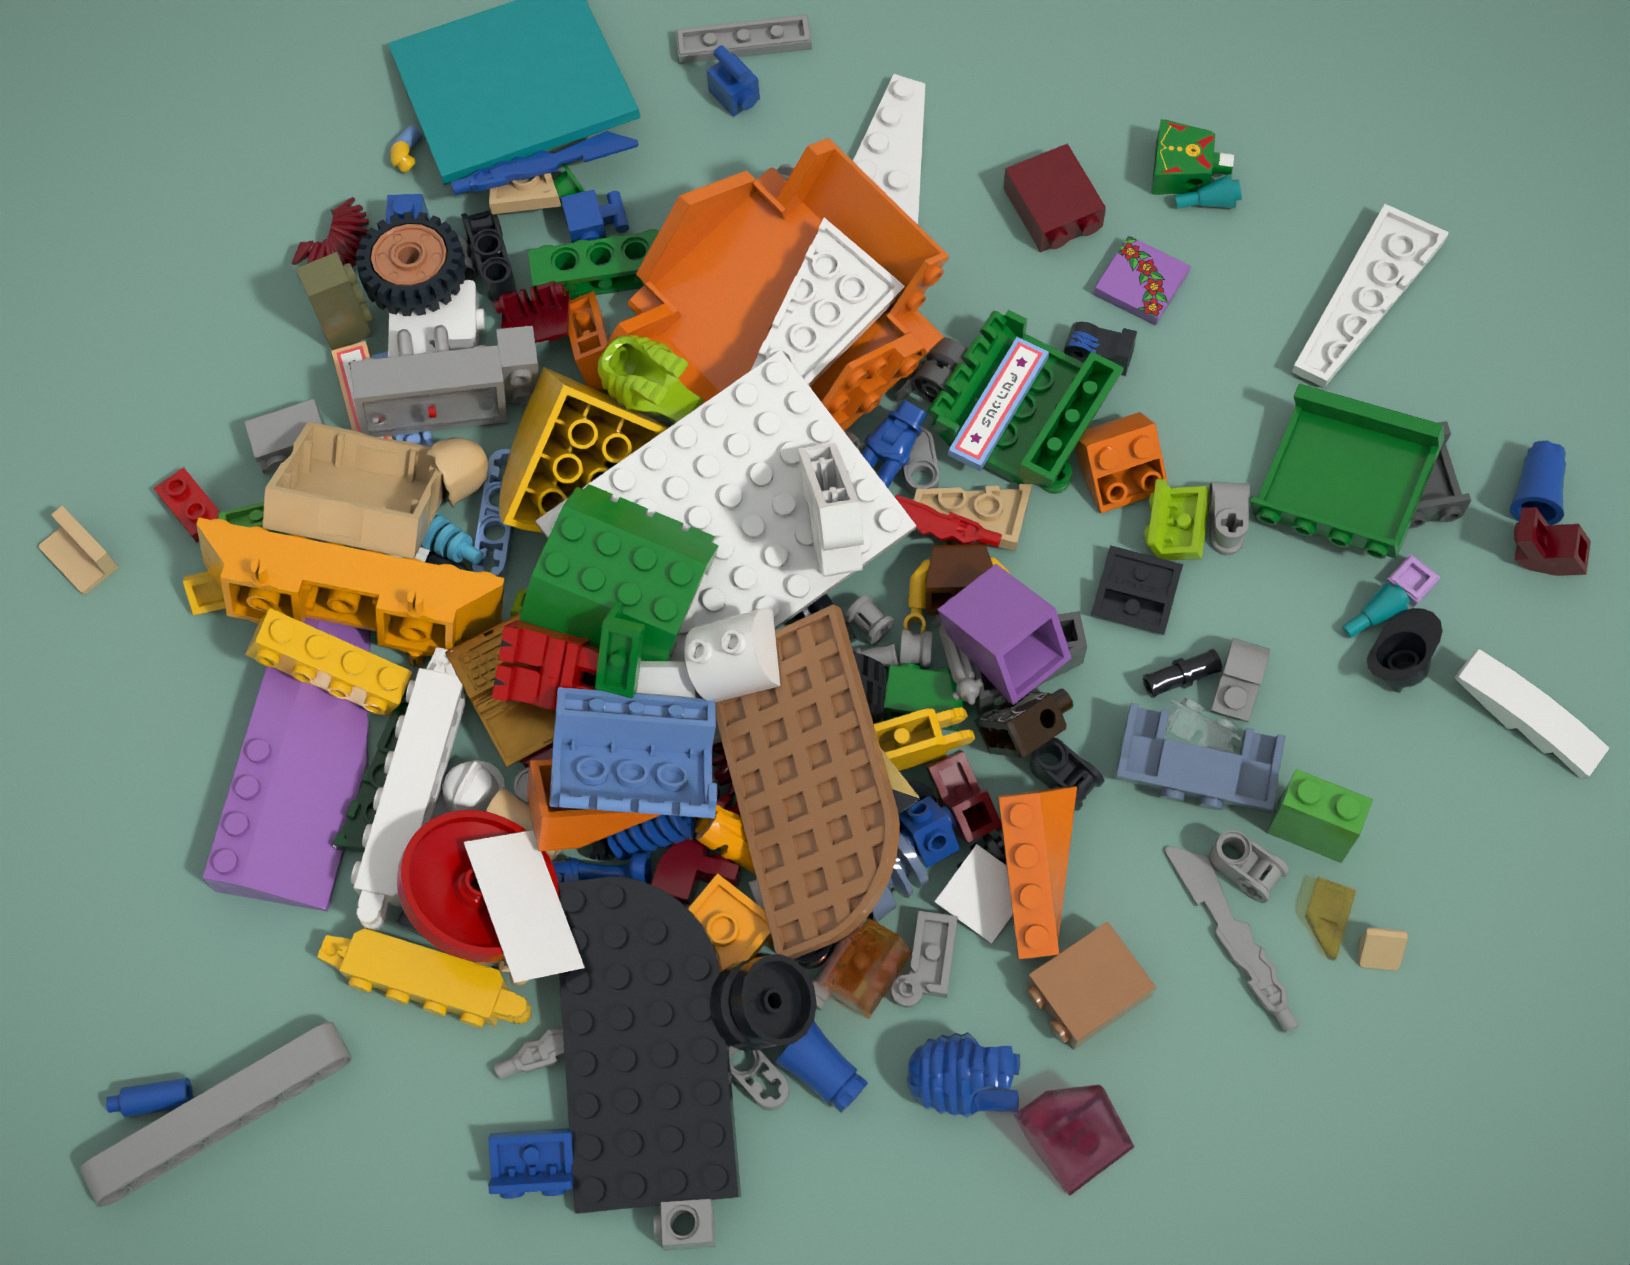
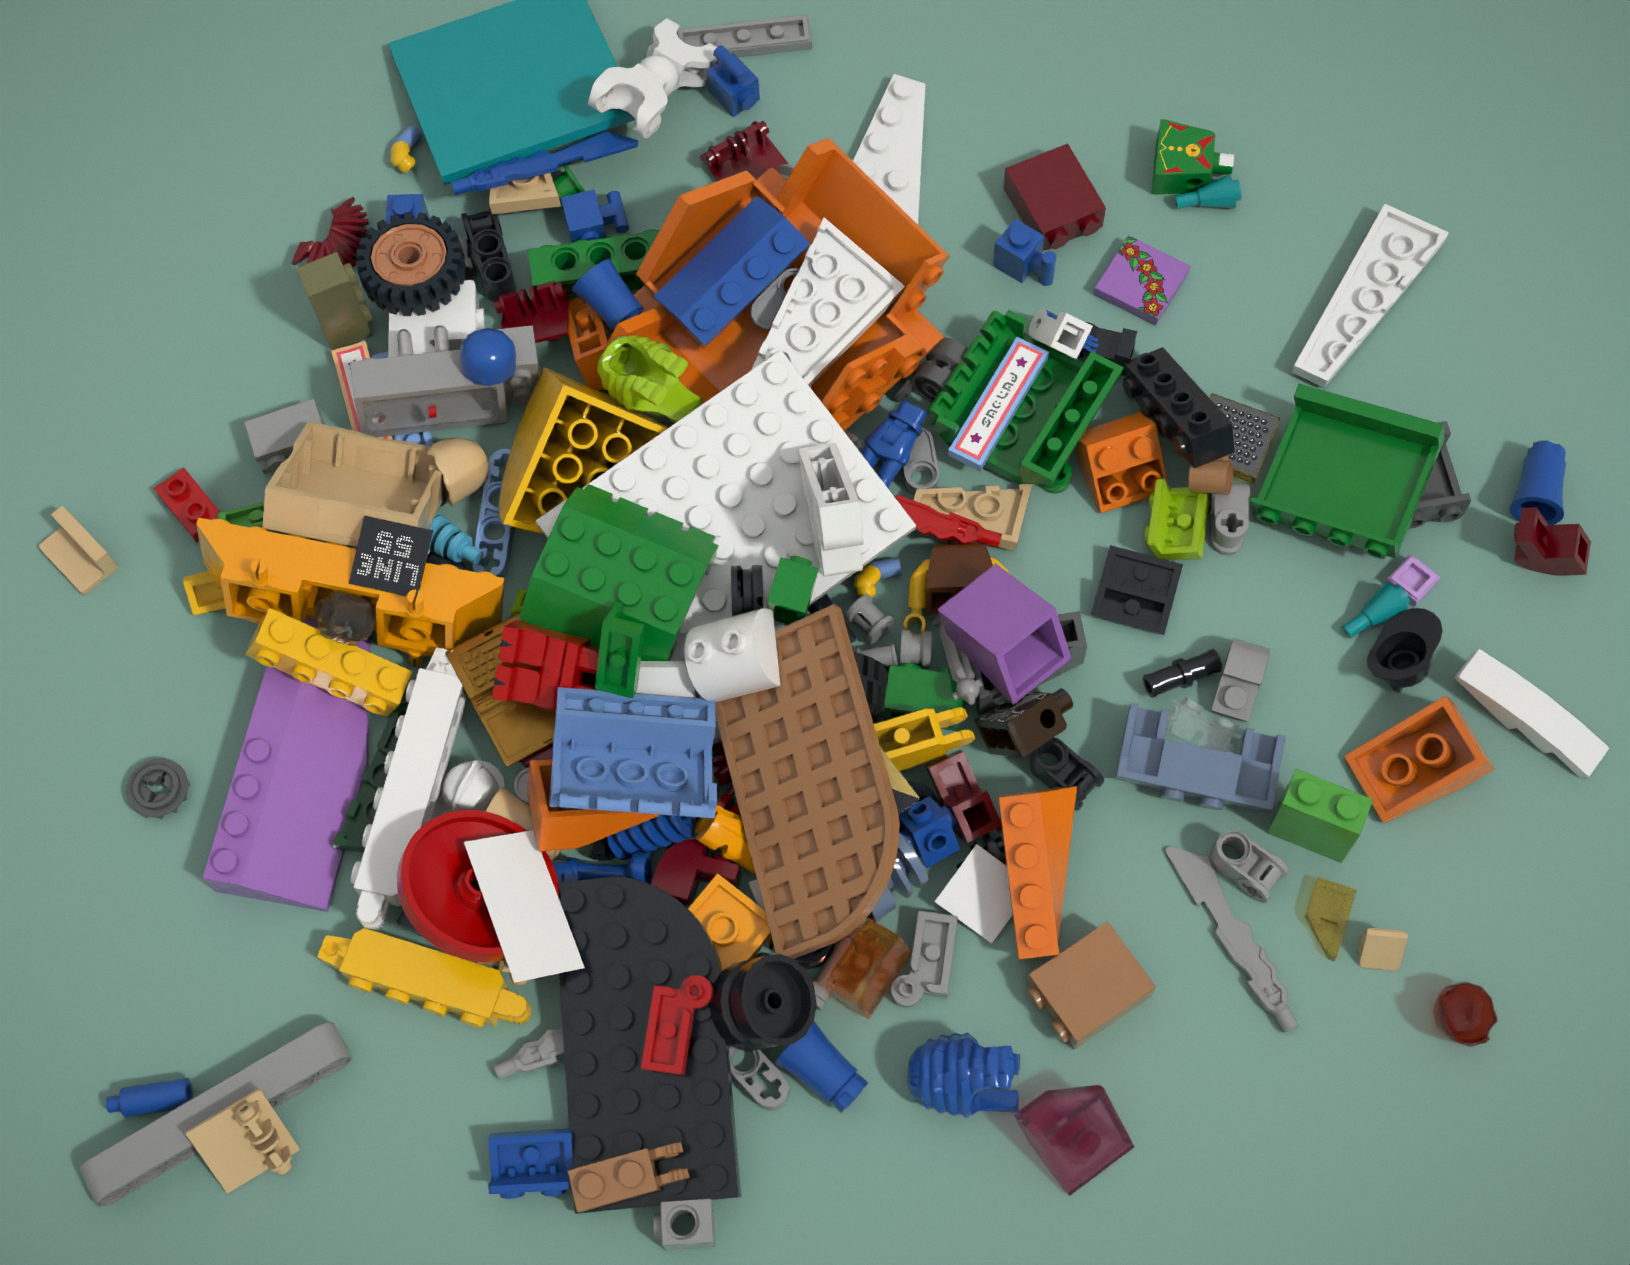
(151, 774): none -> dark grey gear
(244, 1141): none -> tan hinge
(345, 618): none -> clear smoke head
(390, 556): none -> black sticker
(488, 357): none -> blue hair
(607, 294): none -> blue plant
(623, 1177): none -> medium nougat hinge
(647, 85): none -> white piece
(671, 1024): none -> red hinge
(732, 271): none -> blue slope
(745, 151): none -> dark red hinge
(751, 589): none -> black wheel
(769, 302): none -> light grey piece
(792, 589): none -> green piece
(873, 572): none -> arm
(1020, 253): none -> blue brick
(1060, 331): none -> white leg
(1178, 407): none -> black brick
(1212, 477): none -> medium nougat pin
(1251, 434): none -> tile
(1419, 760): none -> orange slope
(1464, 1014): none -> clear red hair

